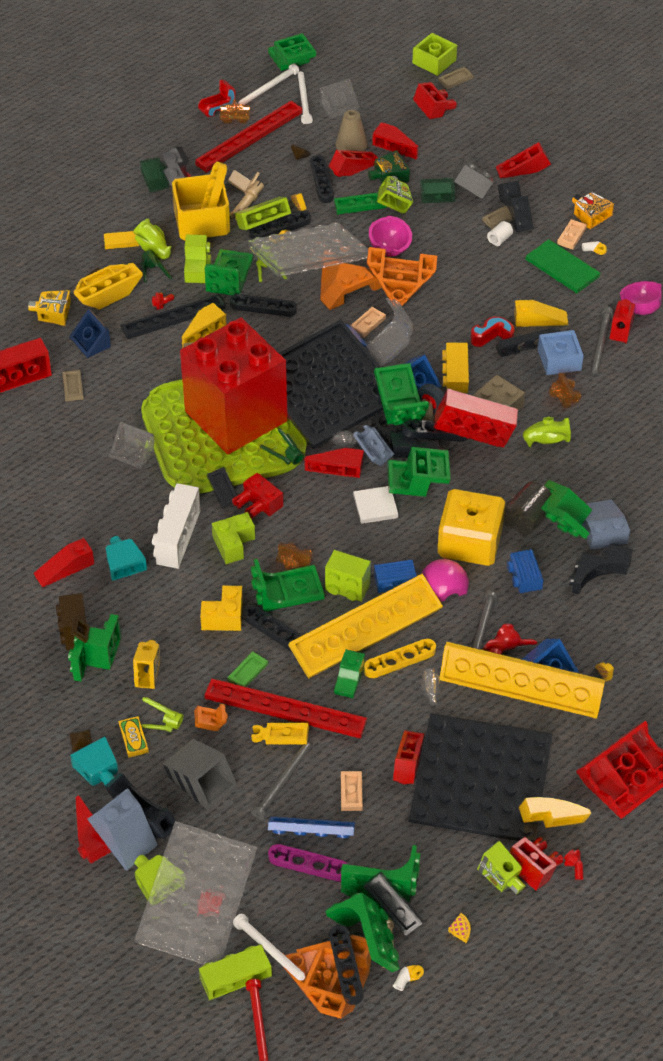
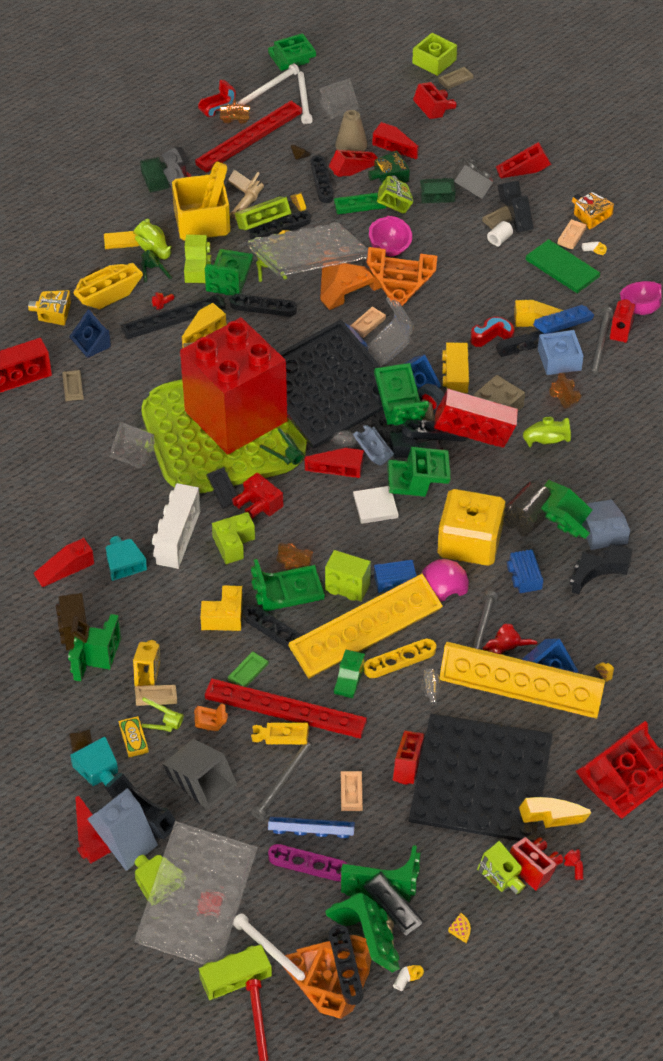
(159, 694): none -> tan tile
(563, 319): none -> blue plate

